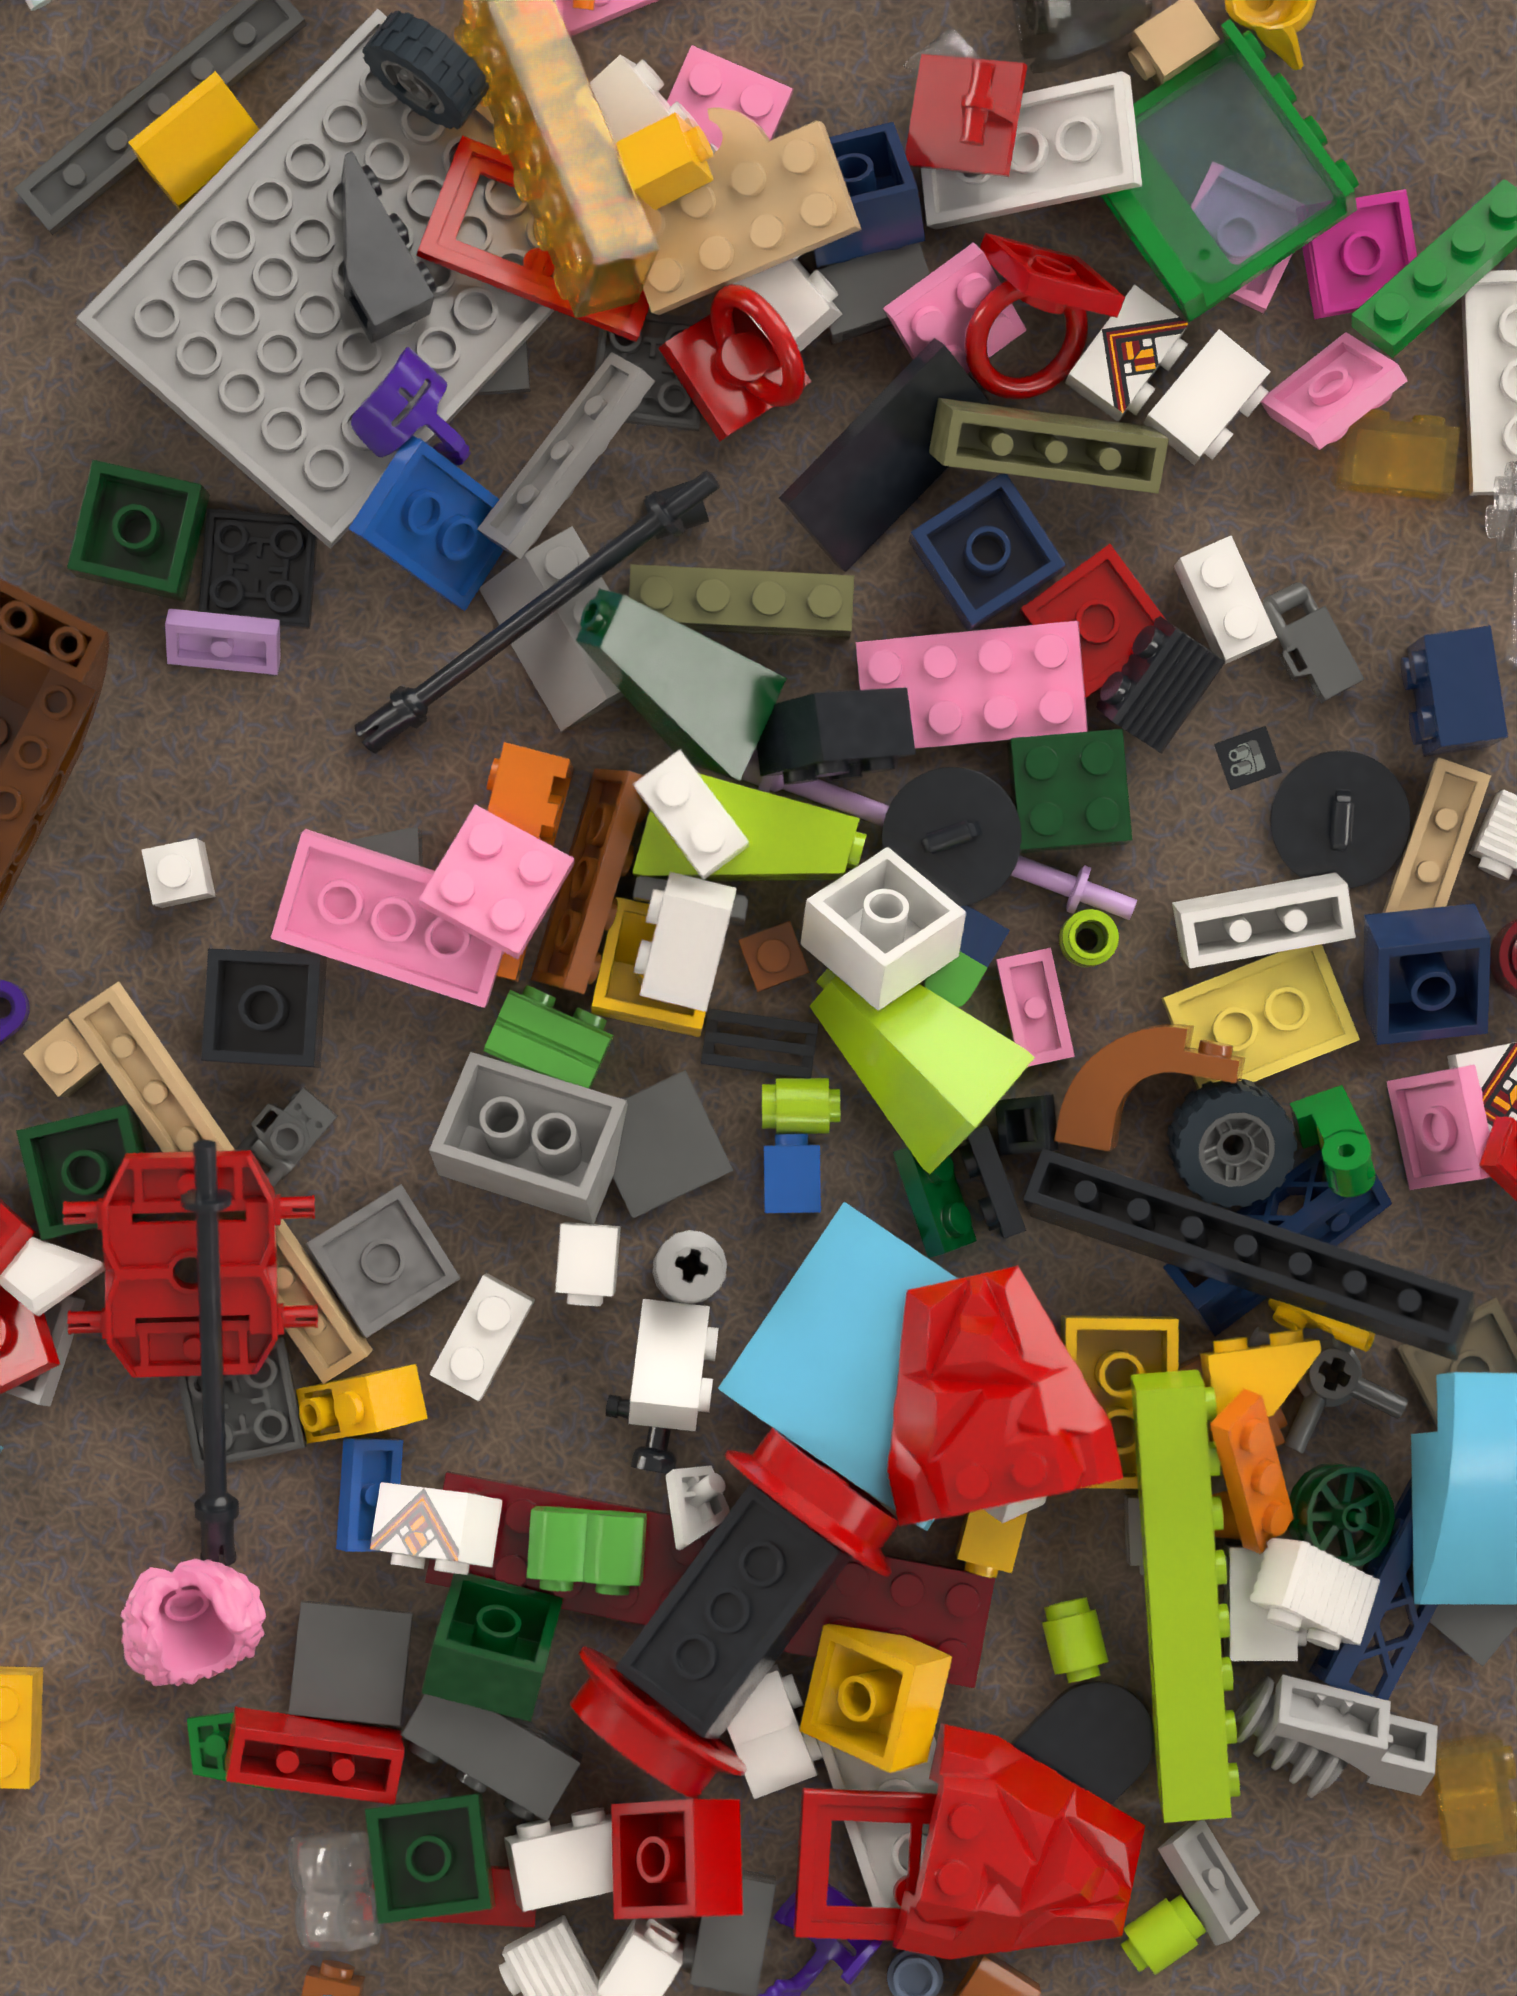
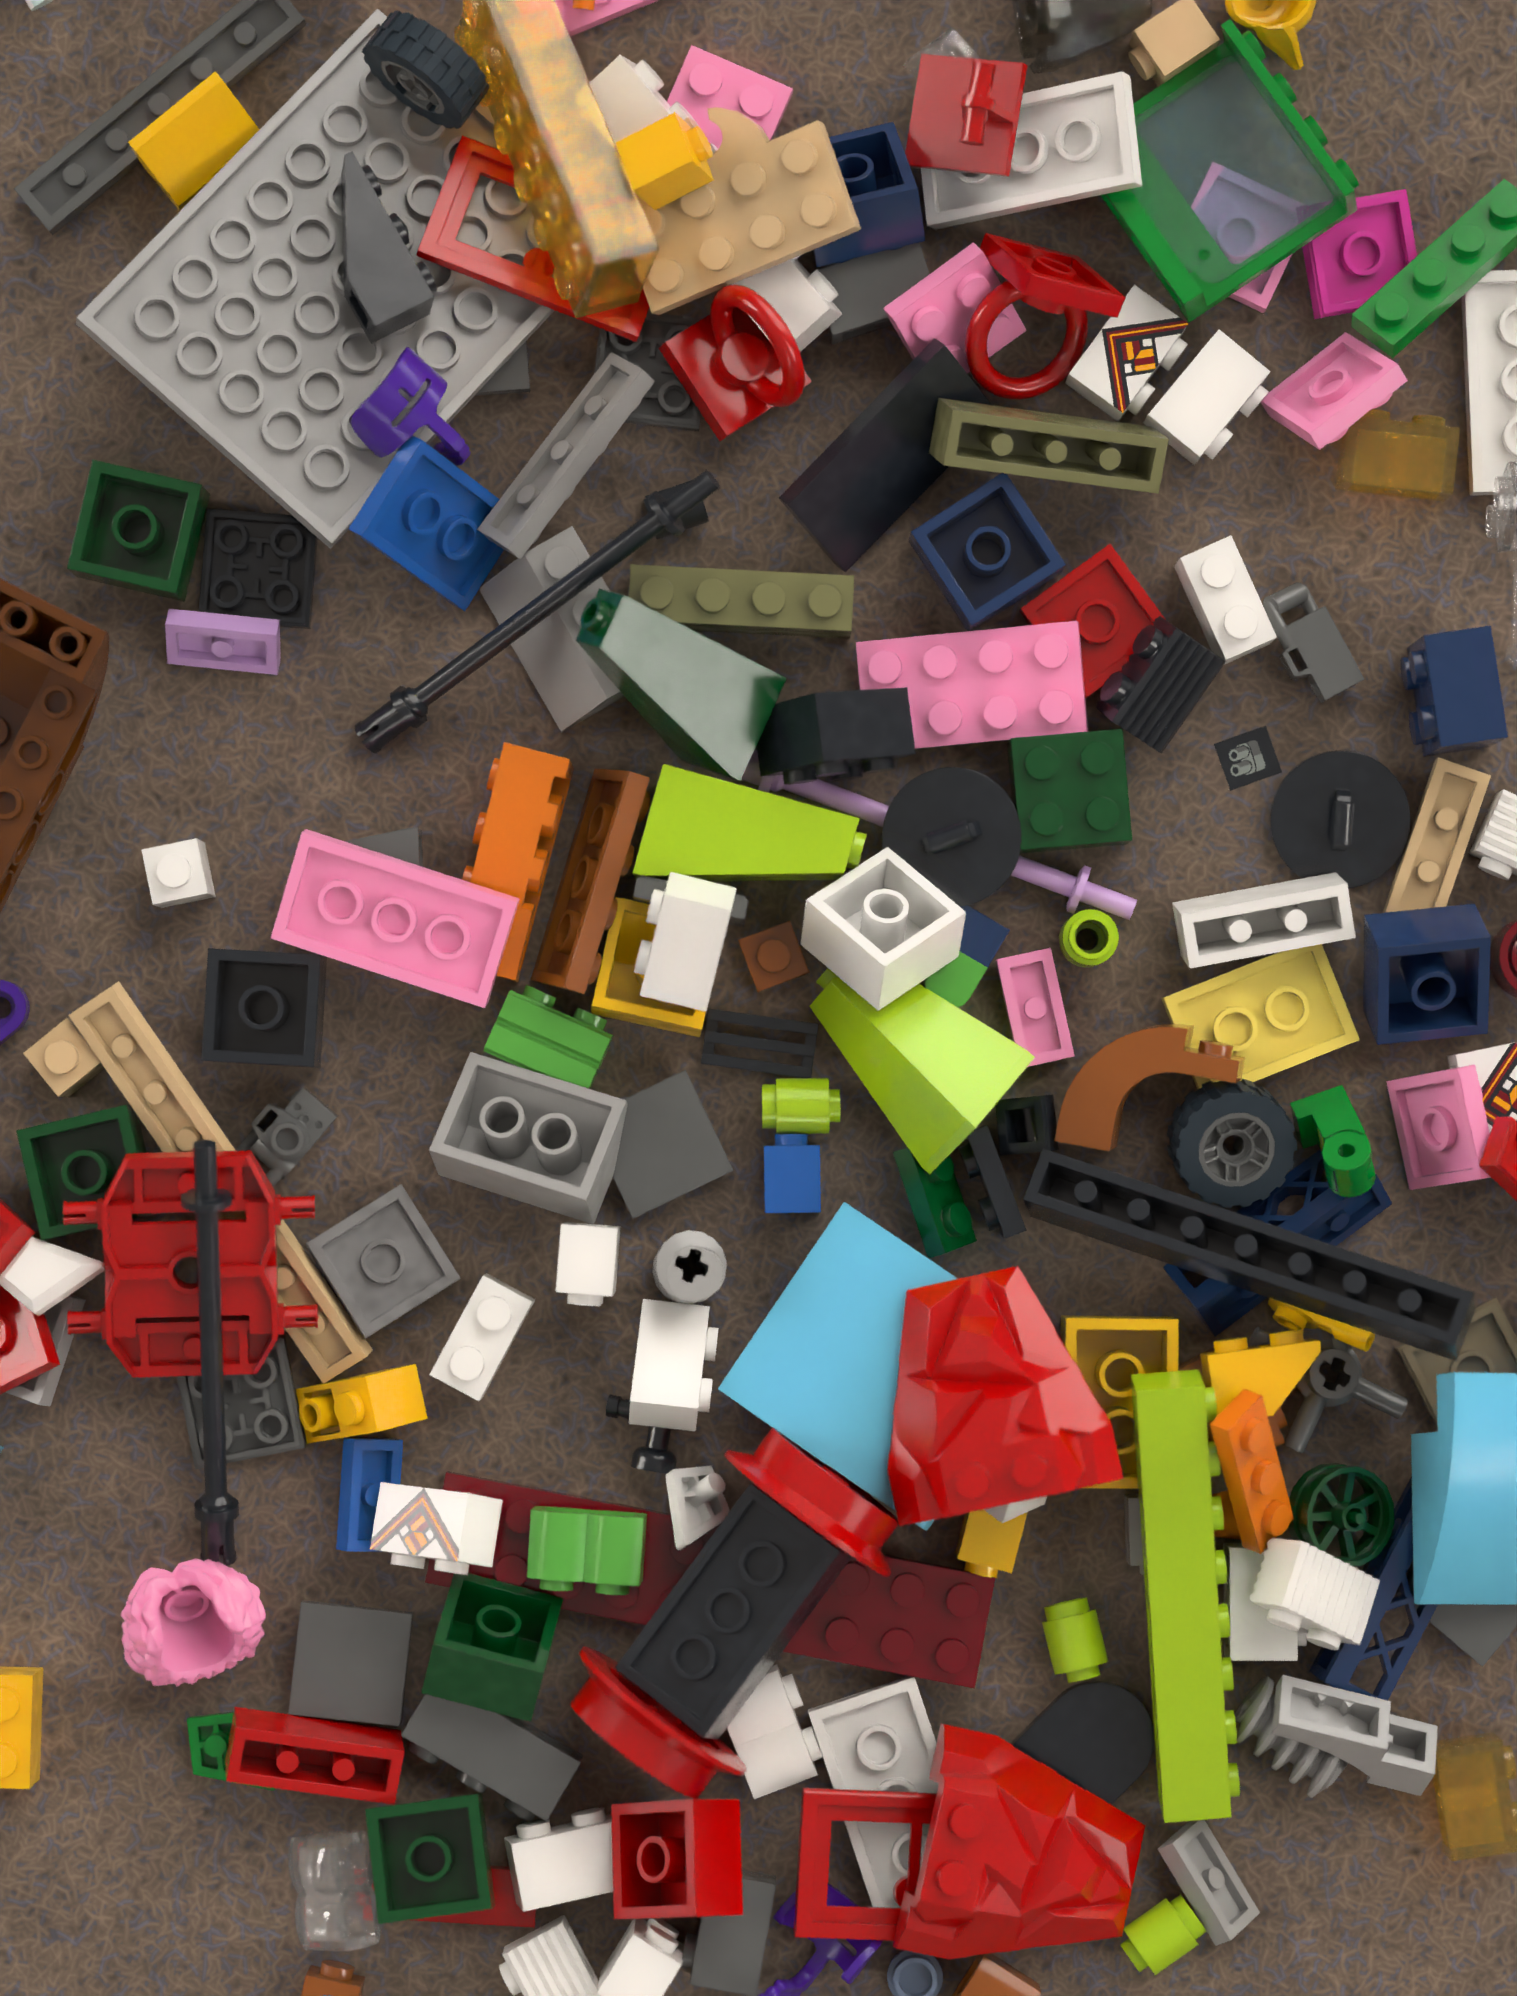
(496, 882): bright pink plate -> none
(691, 815): white brick -> none
(875, 1696): yellow slope -> none

